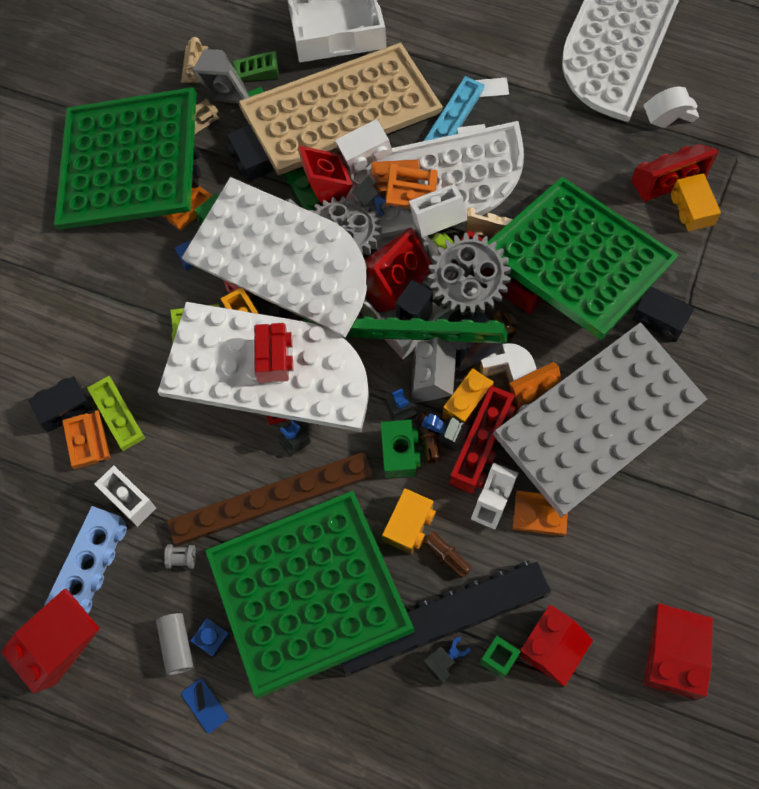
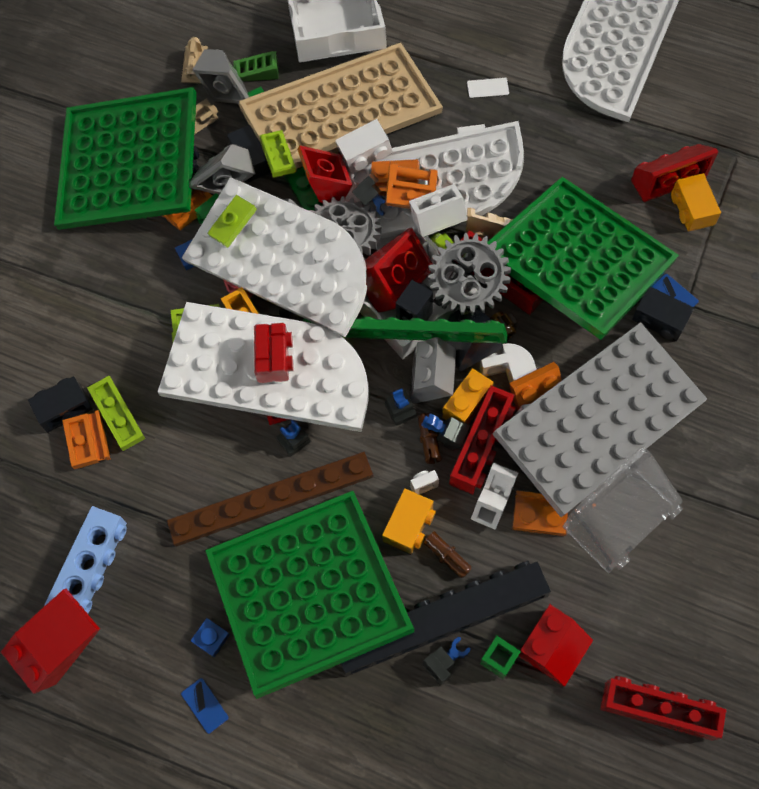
(125, 495): white brick -> none
(174, 644): light grey pin -> none
(180, 556): light grey bush -> none
(214, 174): none -> light grey slope
(232, 221): none -> lime plate
(277, 153): none -> lime plate
(399, 464): green brick -> none
(424, 482): none -> white plate
(456, 109): medium azure tile -> none
(624, 510): none -> clear windscreen
(663, 709): none -> red brick
(669, 106): white brick -> none
(674, 289): none -> blue sticker
(680, 652): red slope -> none

